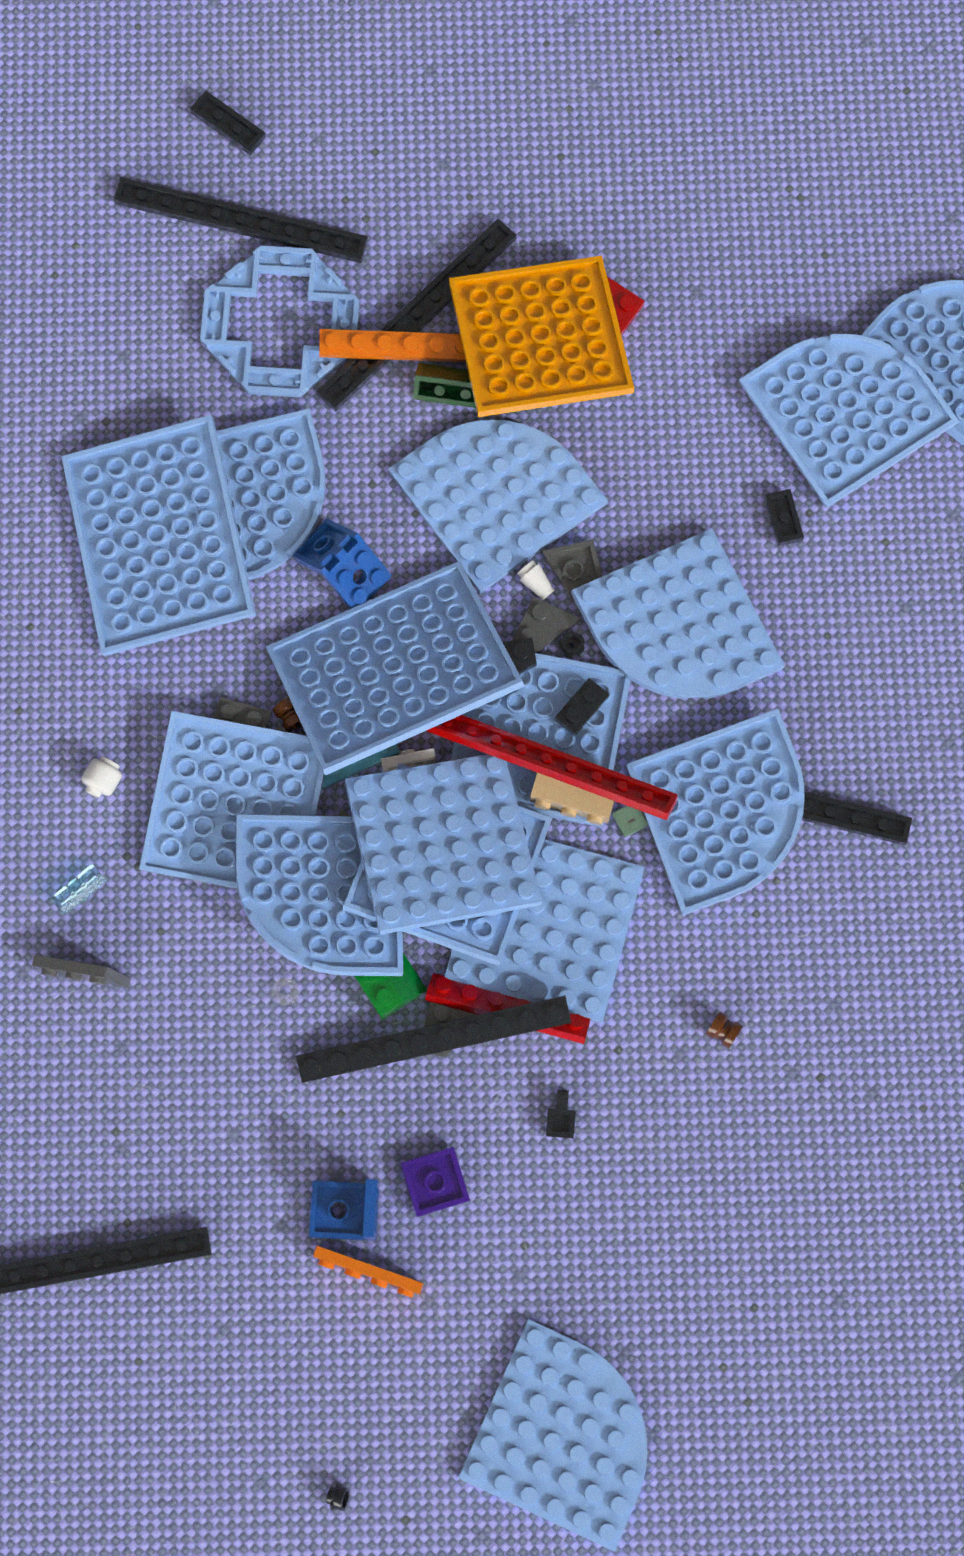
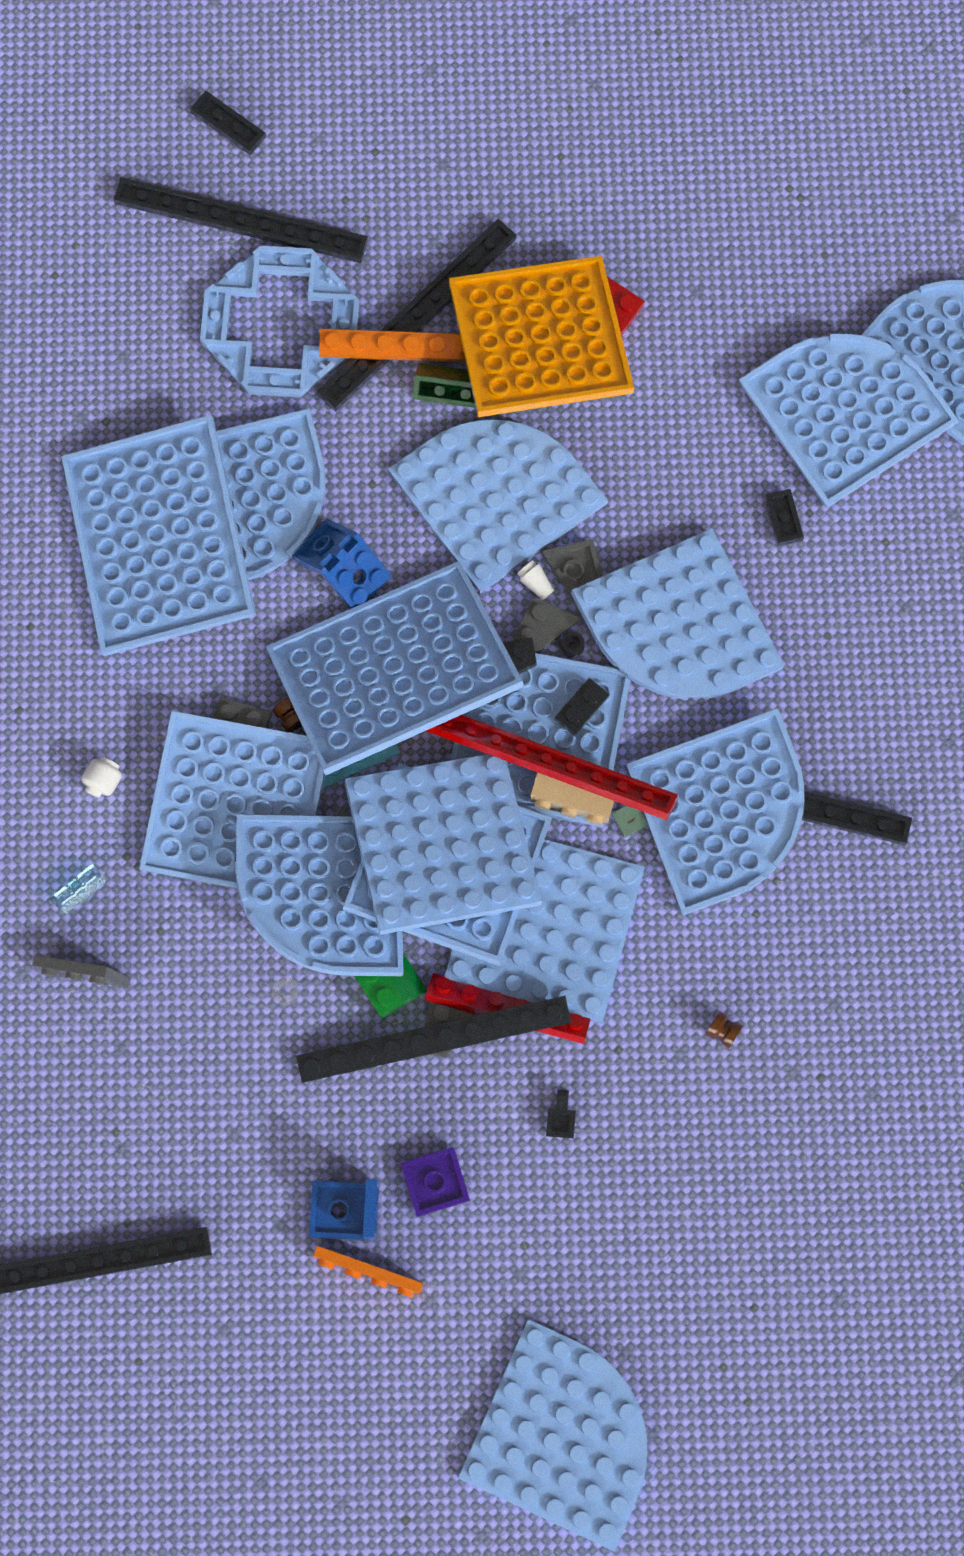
(338, 1497): black plate -> none
(409, 758): white plate -> none

